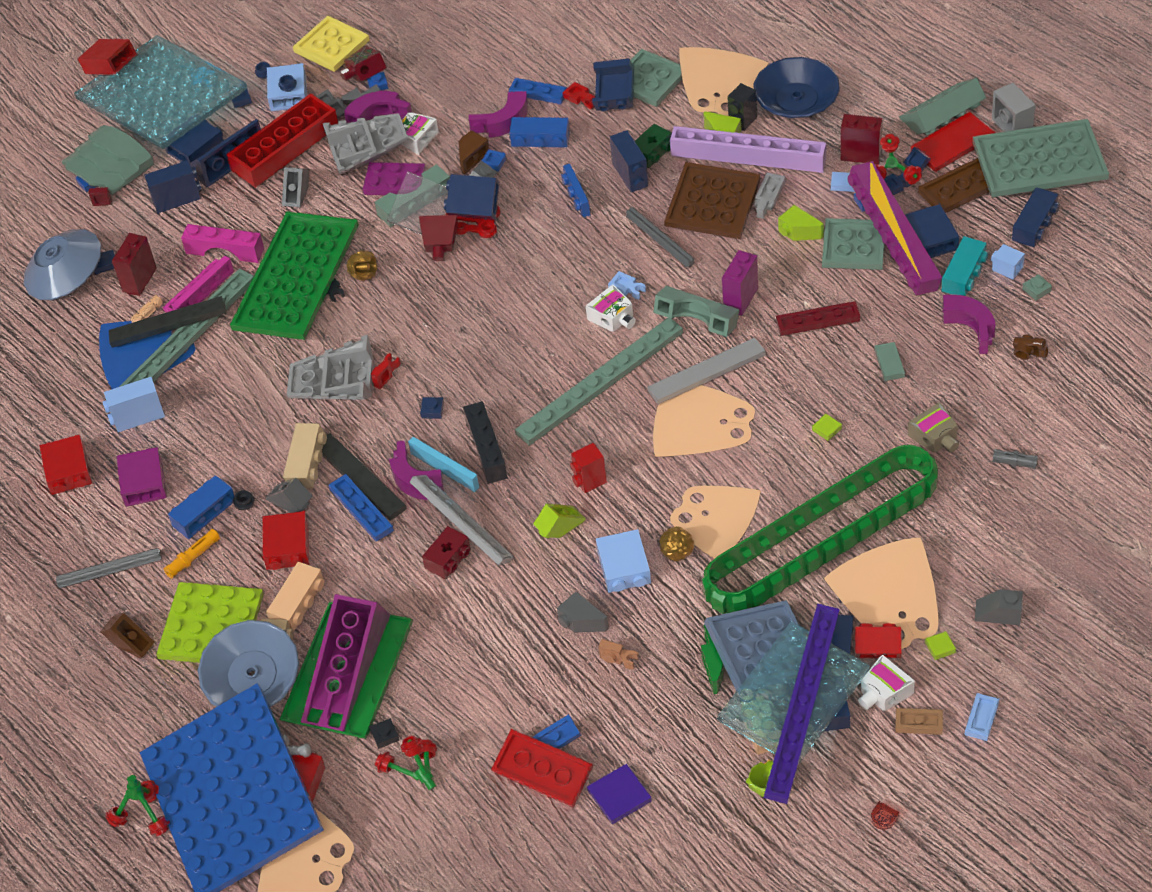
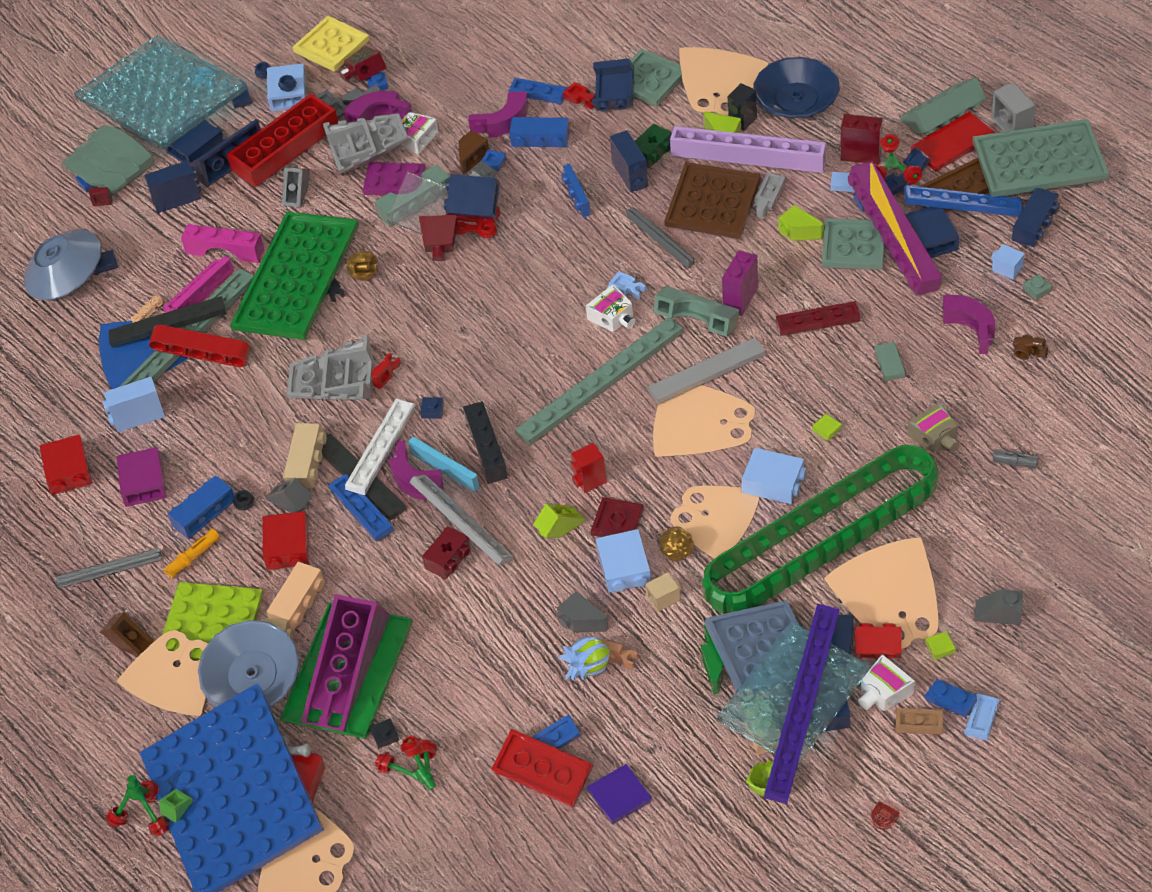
(107, 56): red brick -> none
(134, 264): dark red brick -> none
(162, 684): none -> light nougat piece
(174, 805): none -> bright green slope
(199, 345): none -> red beam
(380, 447): none -> white tile
(586, 657): none -> light blue hair
(616, 517): none -> dark red tile
(663, 591): none -> tan brick
(773, 476): none -> light blue brick
(951, 698): none -> blue plate
(962, 201): none -> blue tile
(964, 267): teal brick -> none

